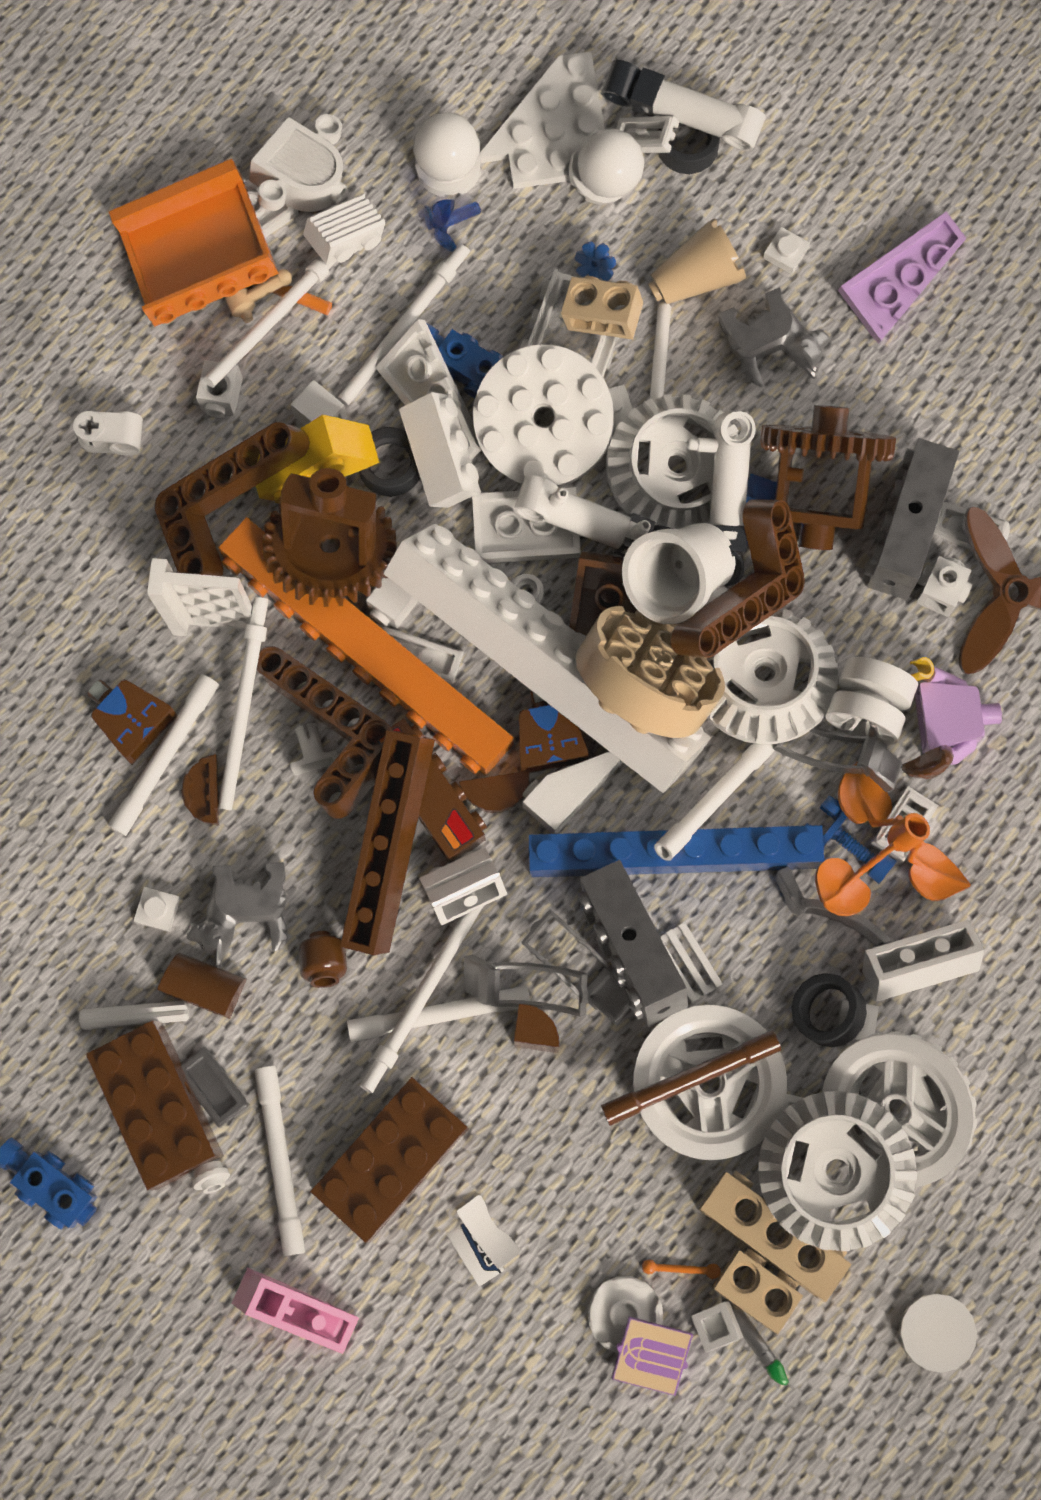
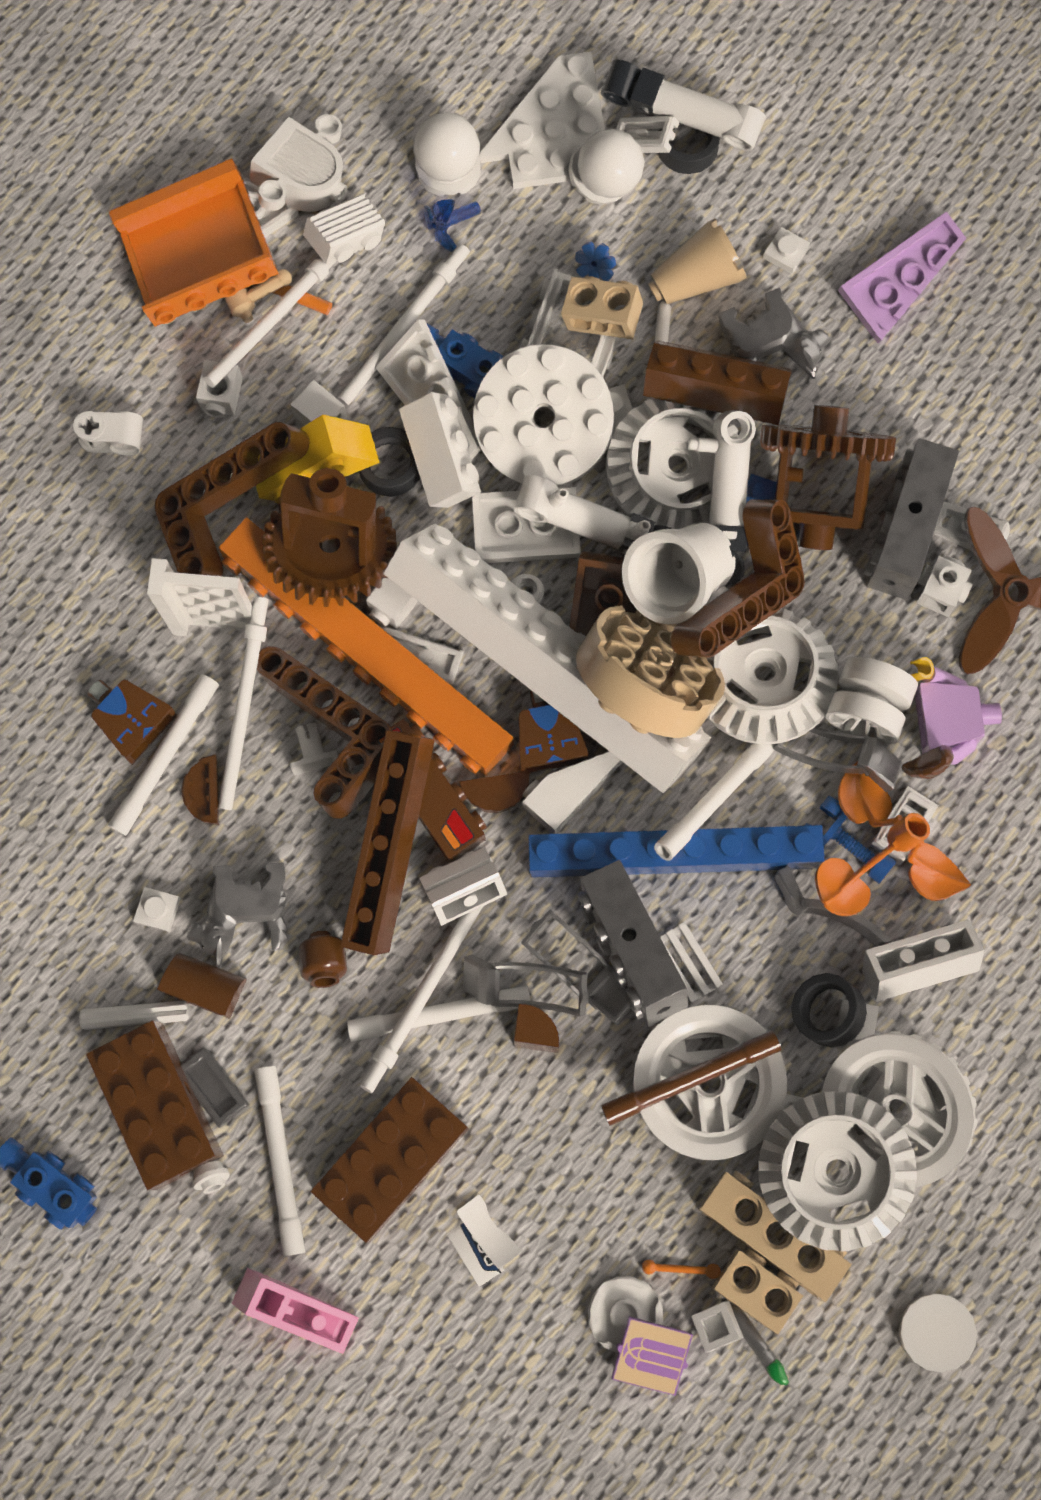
(716, 381): none -> reddish brown slope

